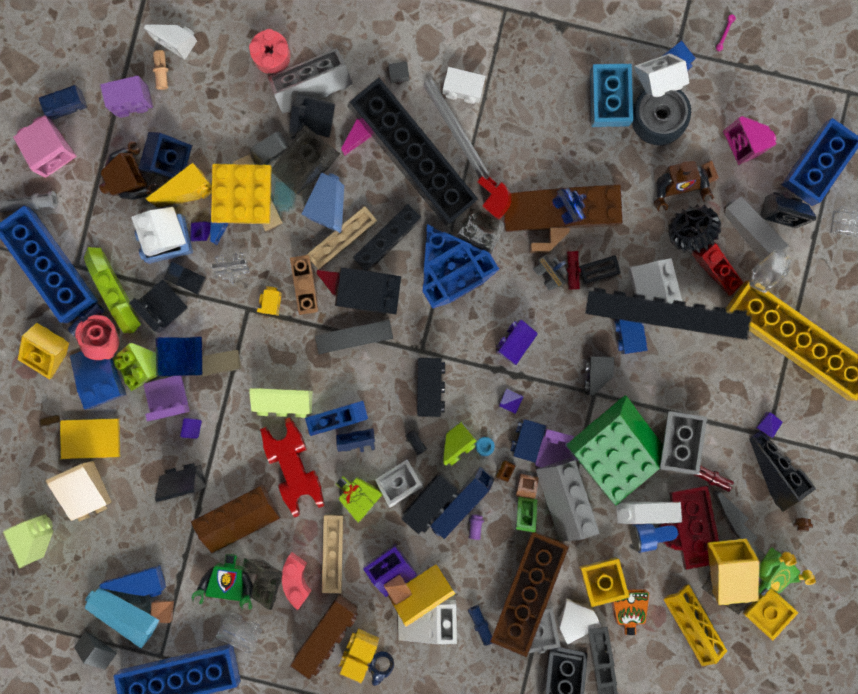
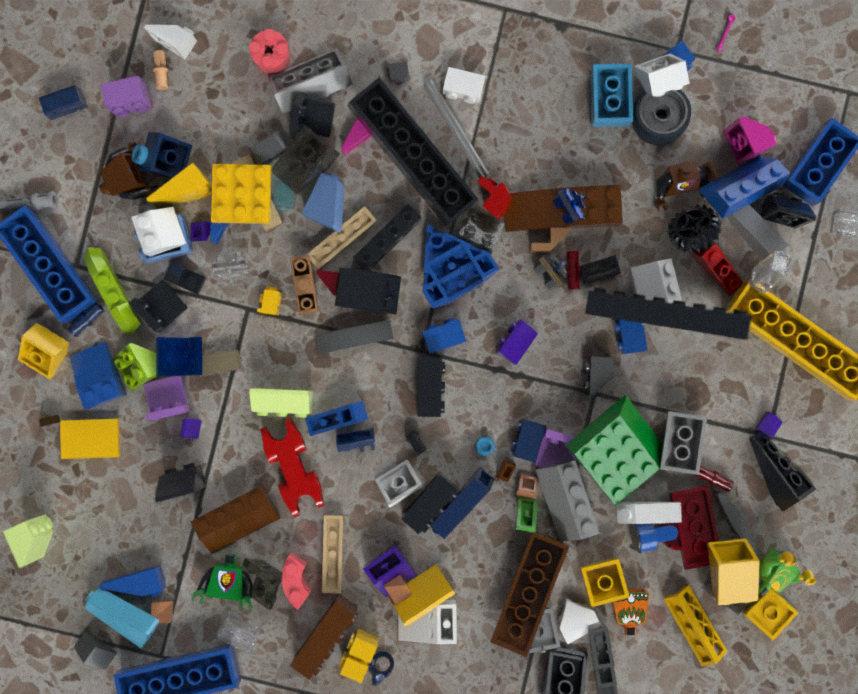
(43, 146): bright pink slope -> none
(80, 491): slope -> none
(97, 337): coral brick -> none
(139, 154): none -> dark azure tile
(358, 496): lime torso -> none
(443, 336): none -> blue brick
(456, 442): lime slope -> none
(475, 526): medium lavender pin -> none
(480, 624): dark blue pin -> none
(510, 401): dark purple slope -> none
(745, 185): none -> blue slope
(803, 524): reddish brown plate -> none

